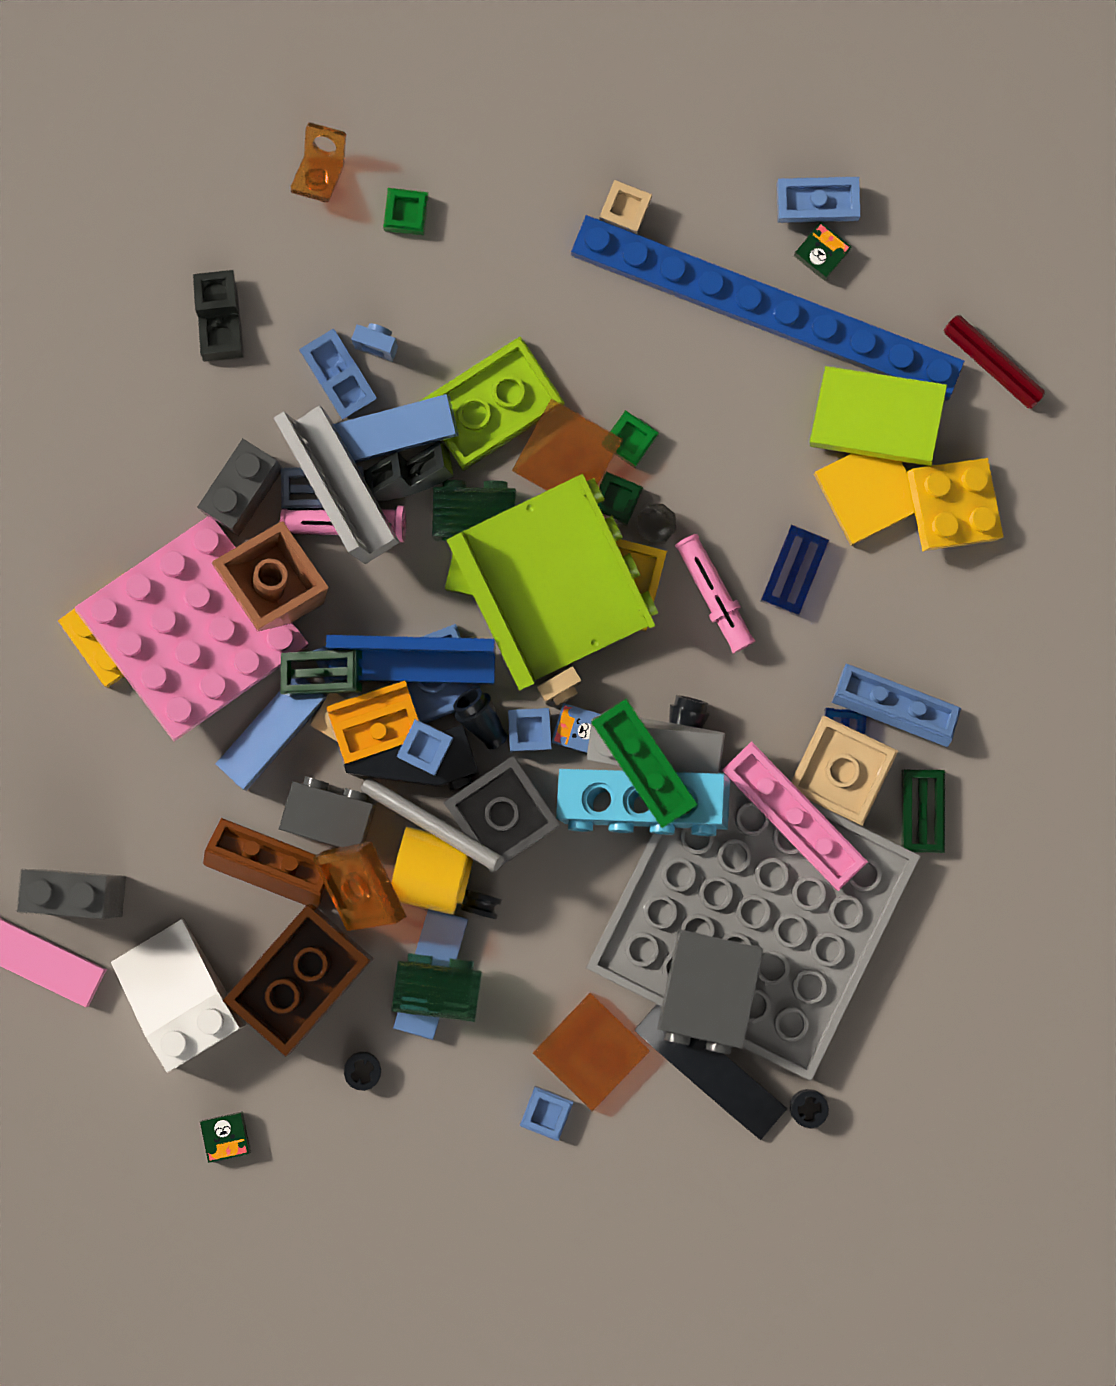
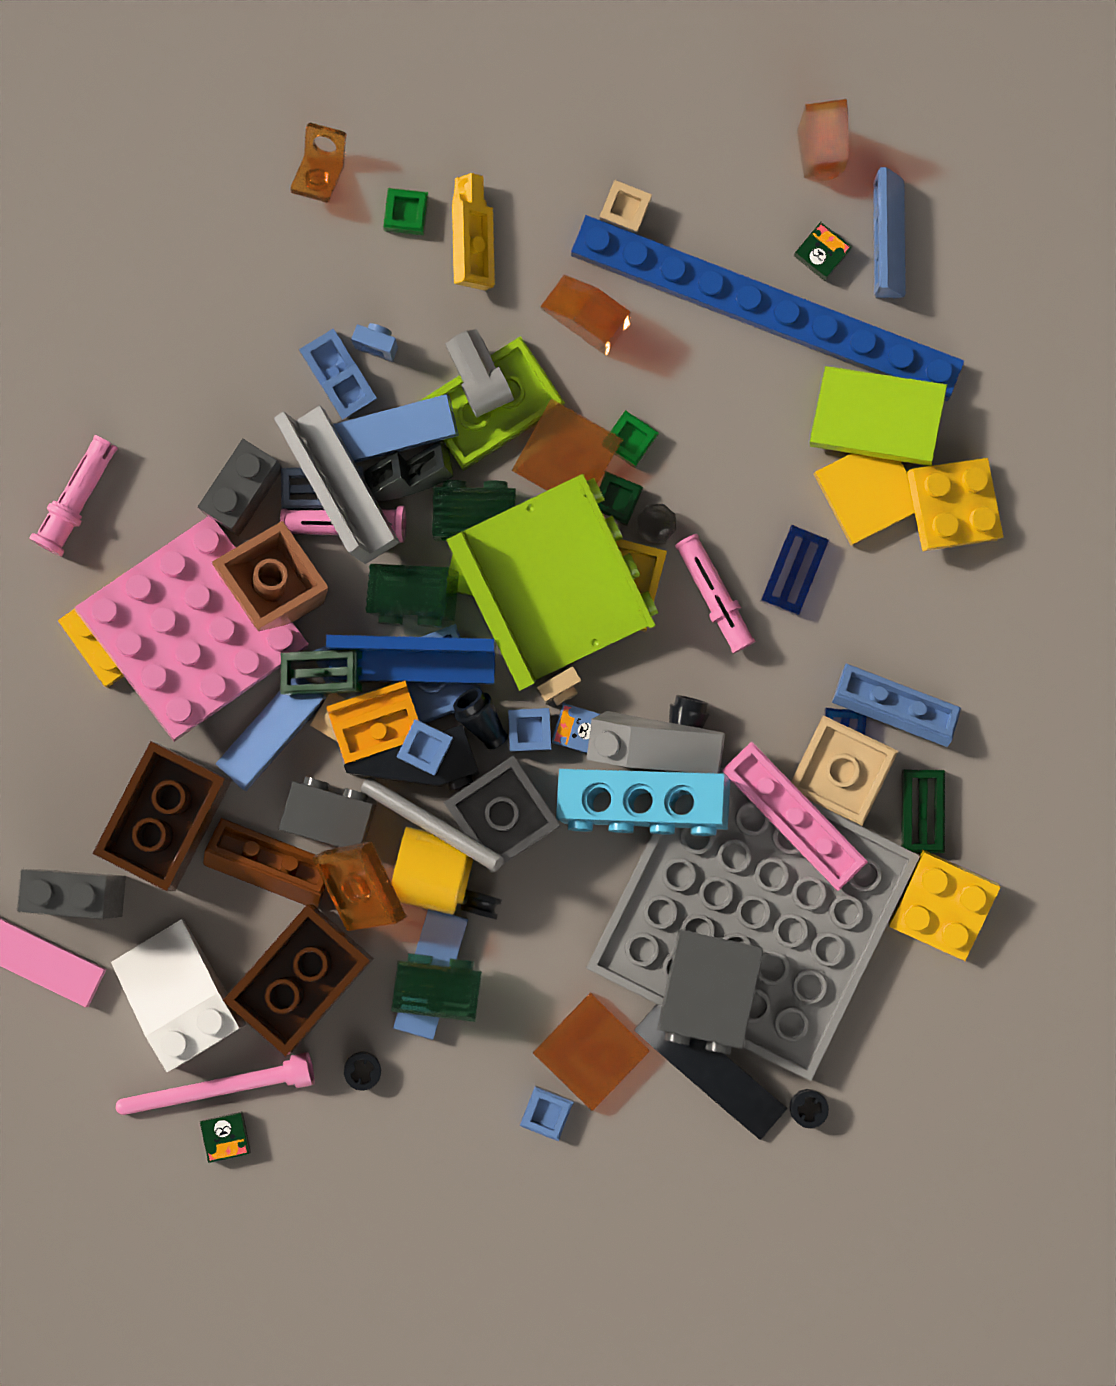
(65, 512): none -> bright pink pin
(162, 817): none -> reddish brown brick
(218, 315): pearl dark grey slope -> none
(296, 1072): none -> bright pink piece
(412, 593): none -> clear green brick
(472, 234): none -> yellow hinge
(482, 381): none -> light grey piece
(587, 312): none -> clear orange slope
(643, 763): green plate -> none
(818, 199): medium blue plate -> none
(824, 139): none -> clear orange slope
(889, 234): none -> medium blue slope
(944, 905): none -> yellow plate
(994, 361): dark red axle -> none

